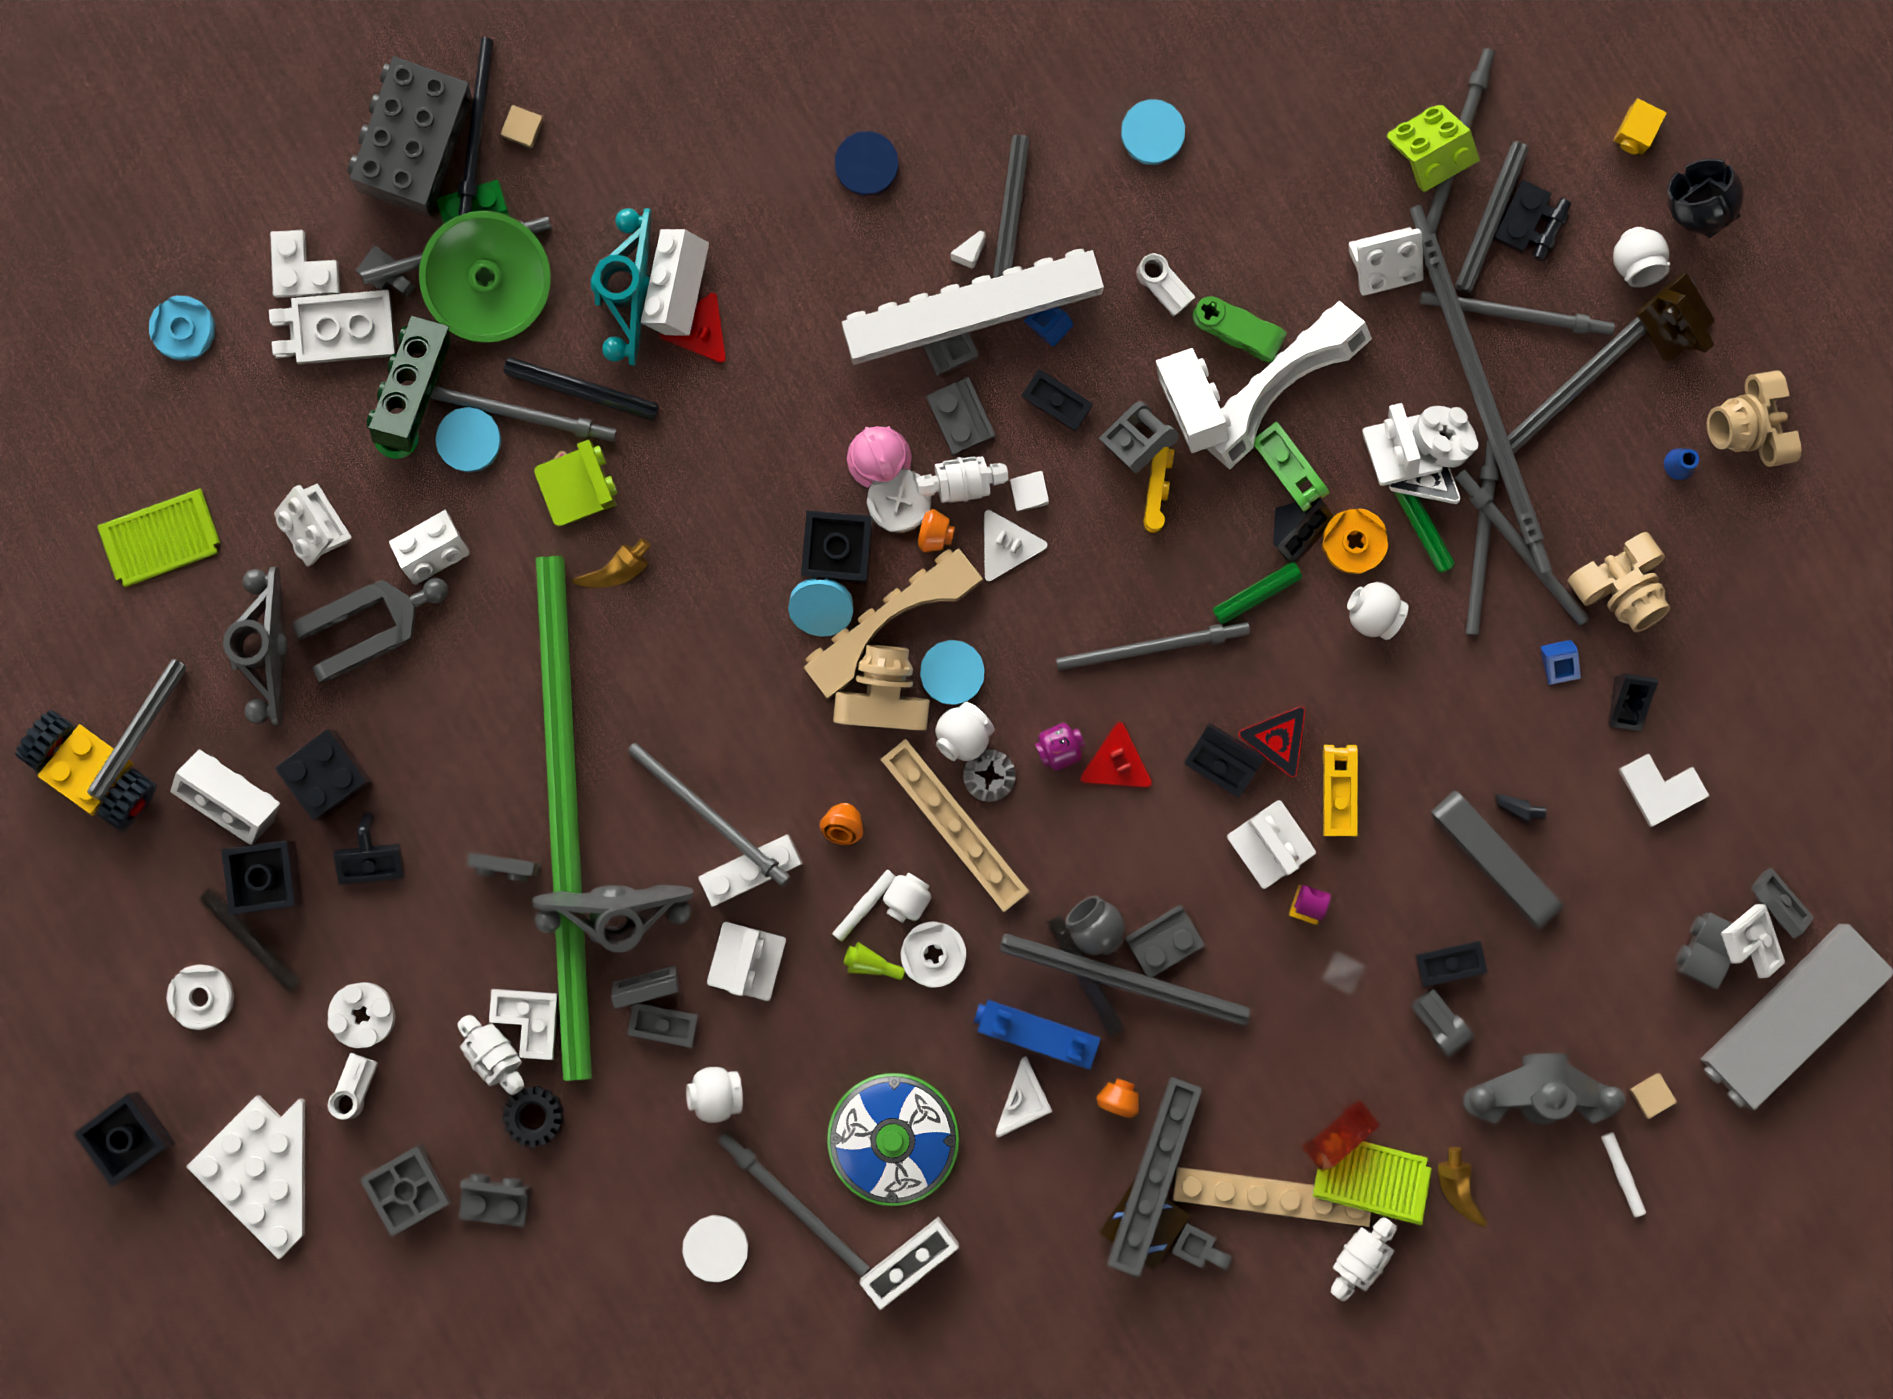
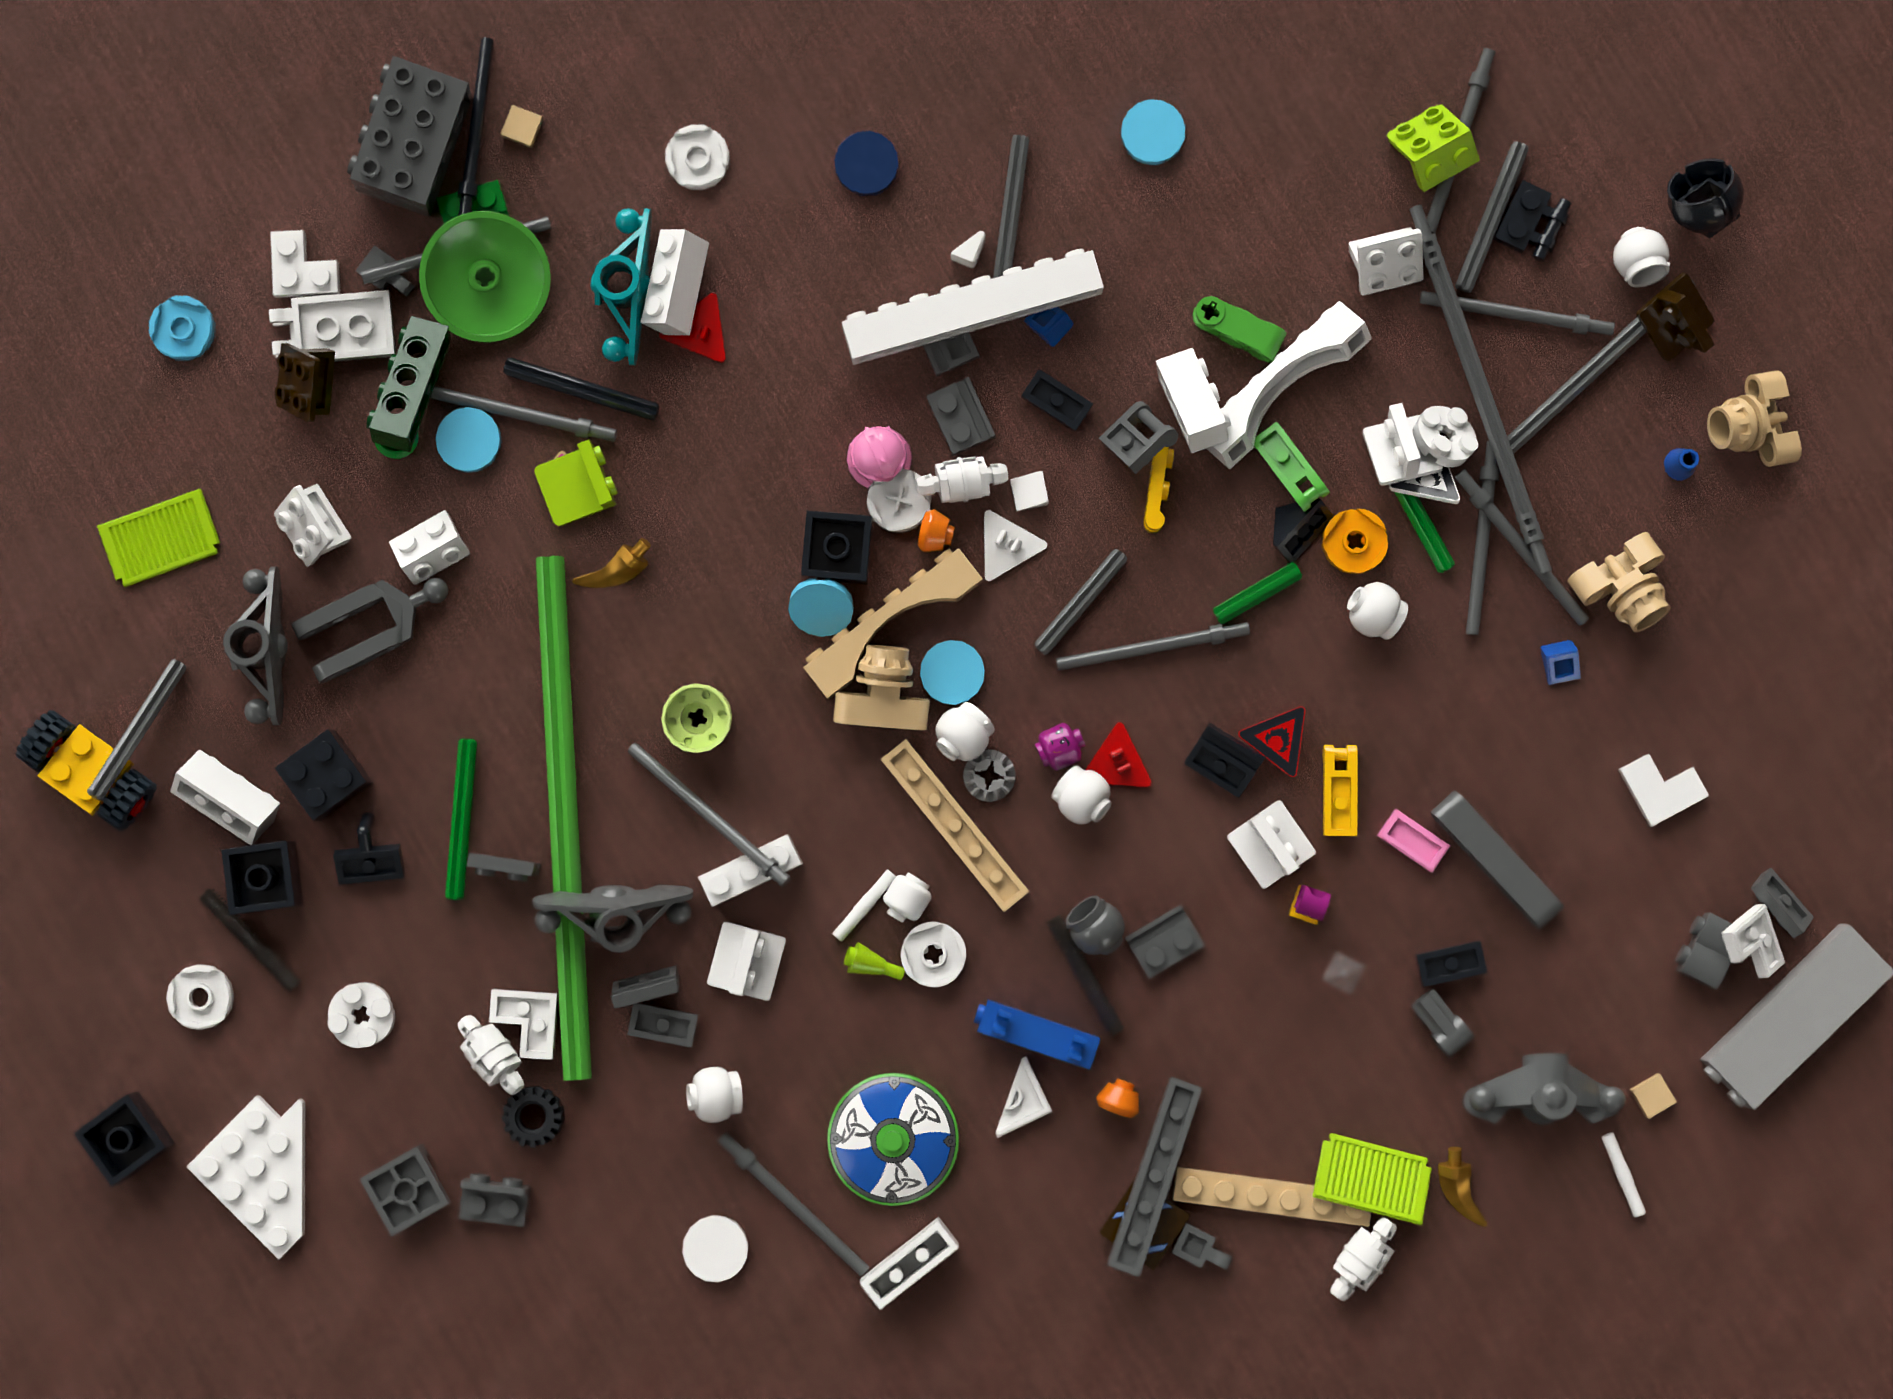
(305, 381): none -> dark brown bracket
(354, 1083): white piece -> none
(461, 819): none -> green axle
(679, 726): none -> yellowish green wheel
(697, 157): none -> white tile
(842, 824): orange cone -> none
(1080, 601): none -> dark grey axle
(1082, 796): none -> white piece
(1124, 979): dark grey axle -> none
(1167, 286): white piece -> none
(1341, 1136): clear red panel -> none
(1413, 840): none -> bright pink tile
(1520, 808): black bar -> none
(1631, 701): black slope -> none
(1639, 127): yellow brick -> none

